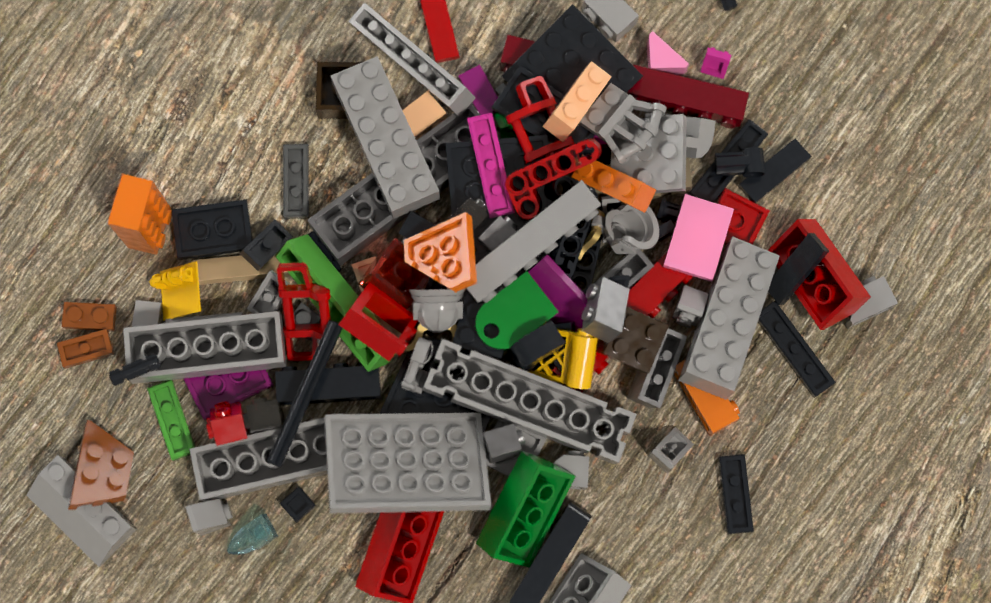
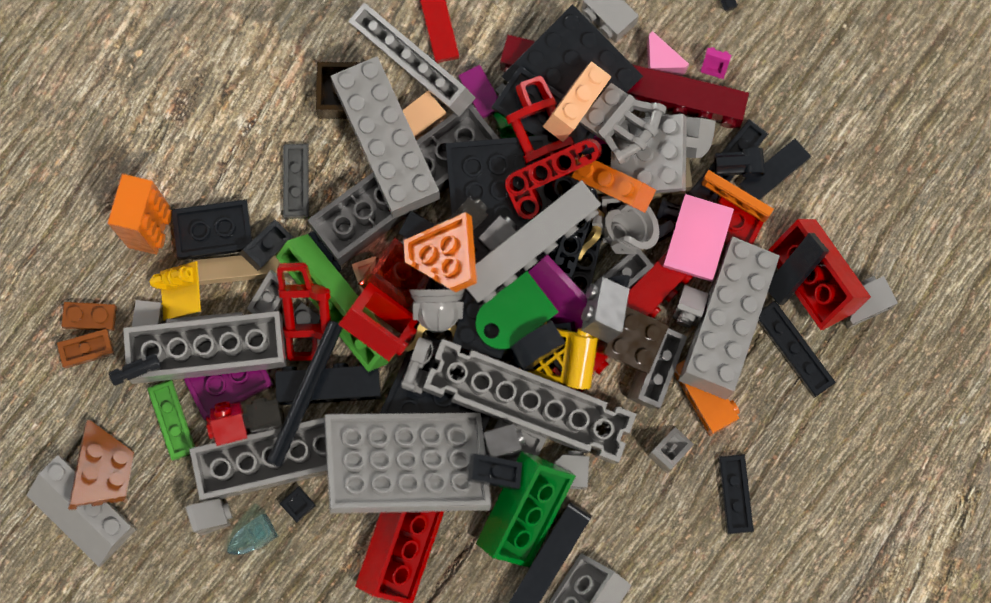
(490, 165): dark pink tile -> none
(494, 471): none -> black plate
(737, 196): none -> orange tile

